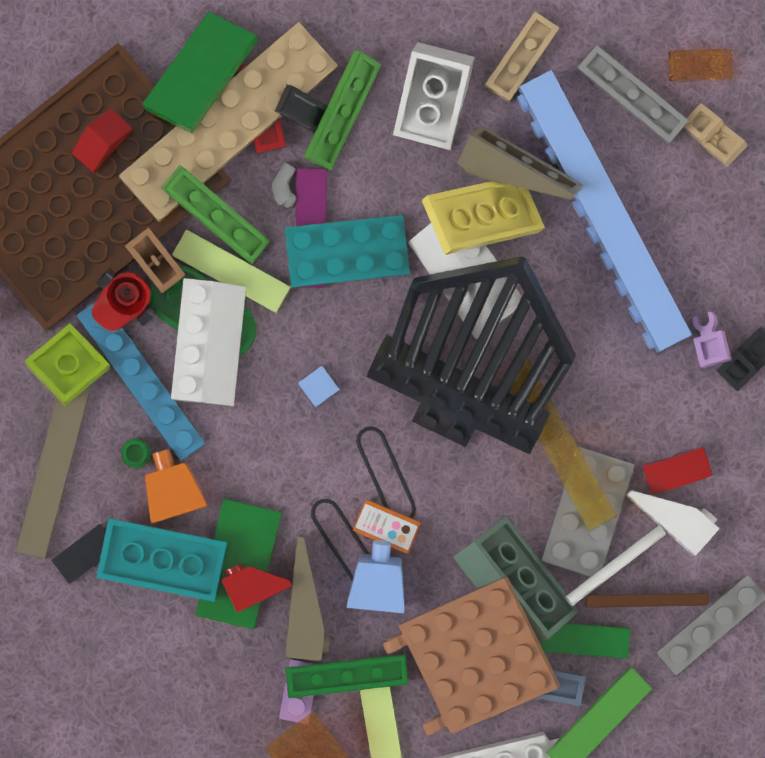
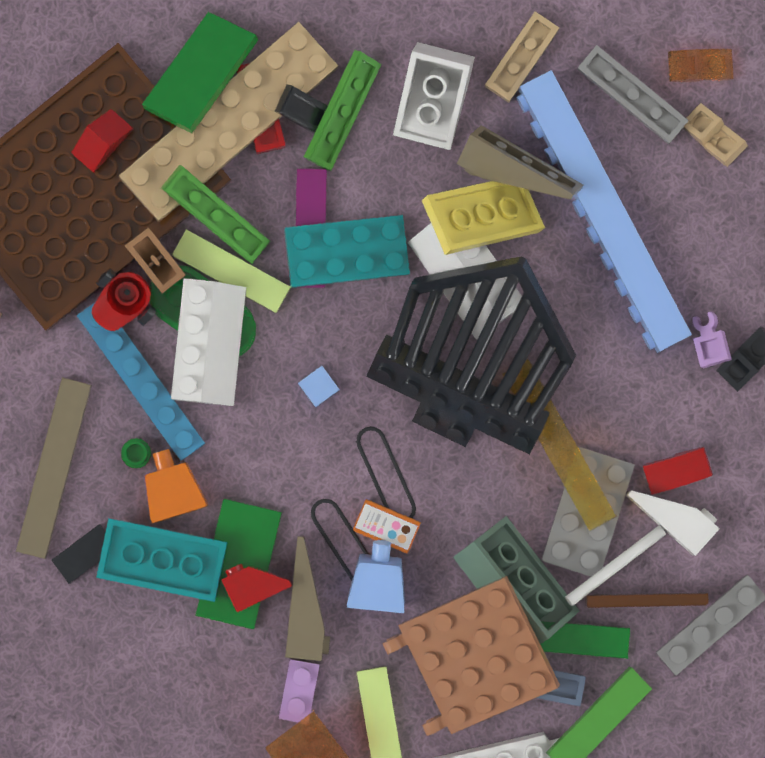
(67, 364): lime plate -> none
(281, 188): light grey arm -> none
(346, 675): green tile -> none

